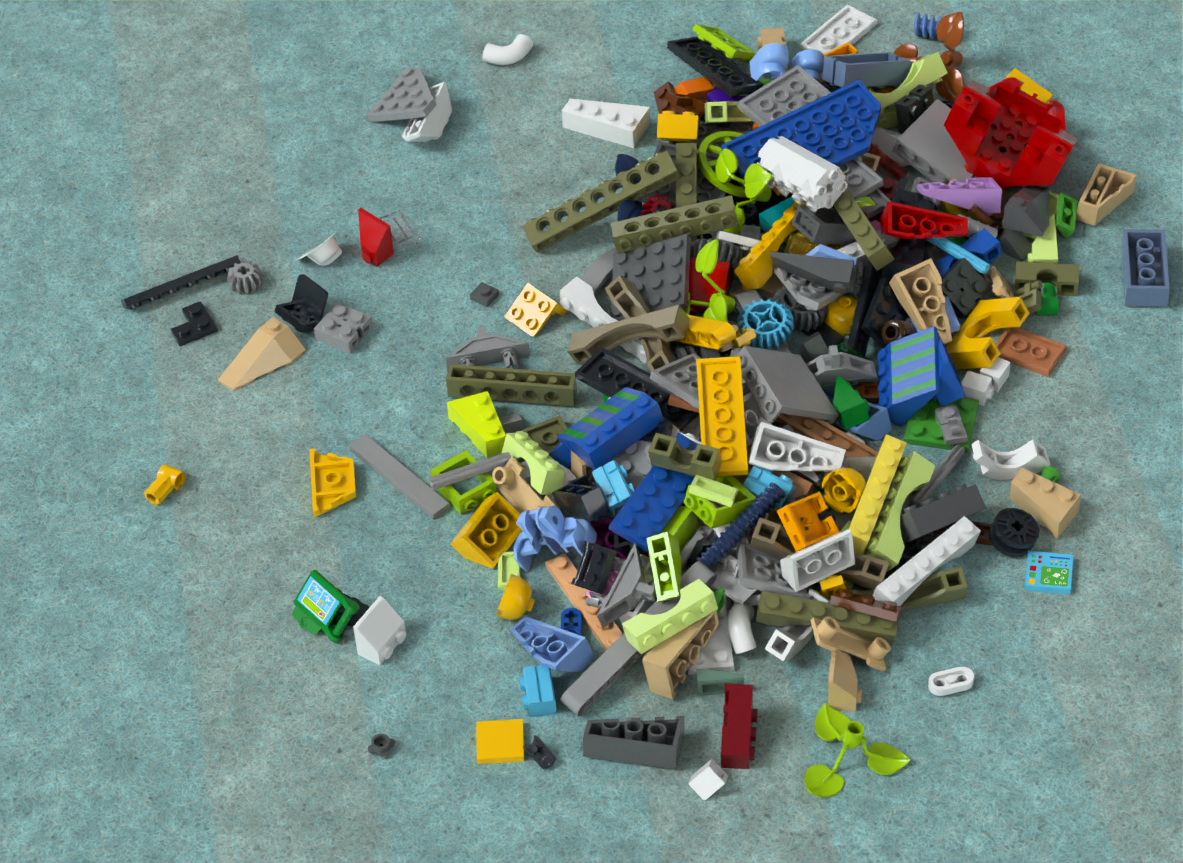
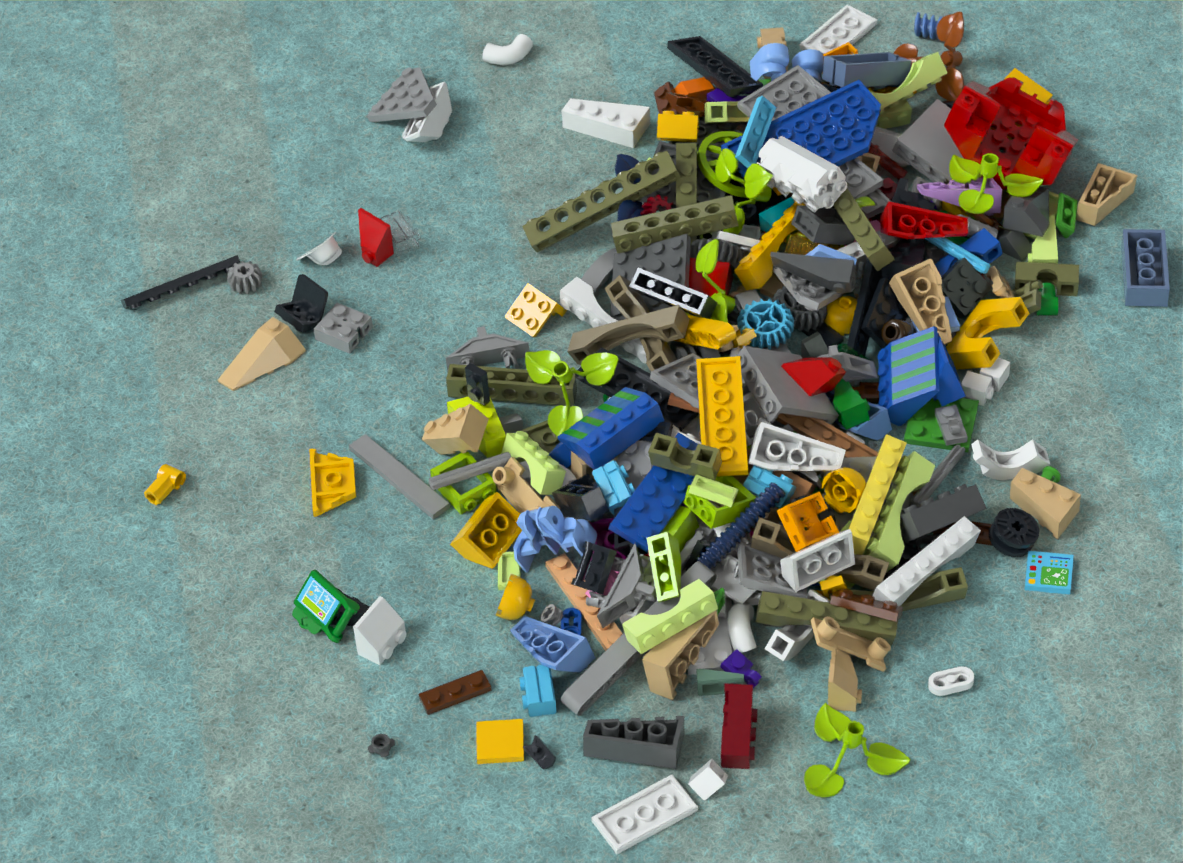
(197, 327): black plate -> none
(455, 692): none -> reddish brown plate
(456, 431): none -> tan wedge
(477, 384): none -> black plate
(484, 294): dark grey plate -> none
(545, 364): none -> lime plant
(551, 615): none -> light grey bush
(644, 814): none -> white tile
(673, 294): none -> black brick
(723, 41): lime plate -> none
(740, 664): none -> dark purple plate
(755, 131): none -> medium azure plate
(815, 374): none -> red slope
(909, 112): pearl dark grey piece -> none
(978, 202): none -> lime plant
(1030, 350): nougat tile -> none

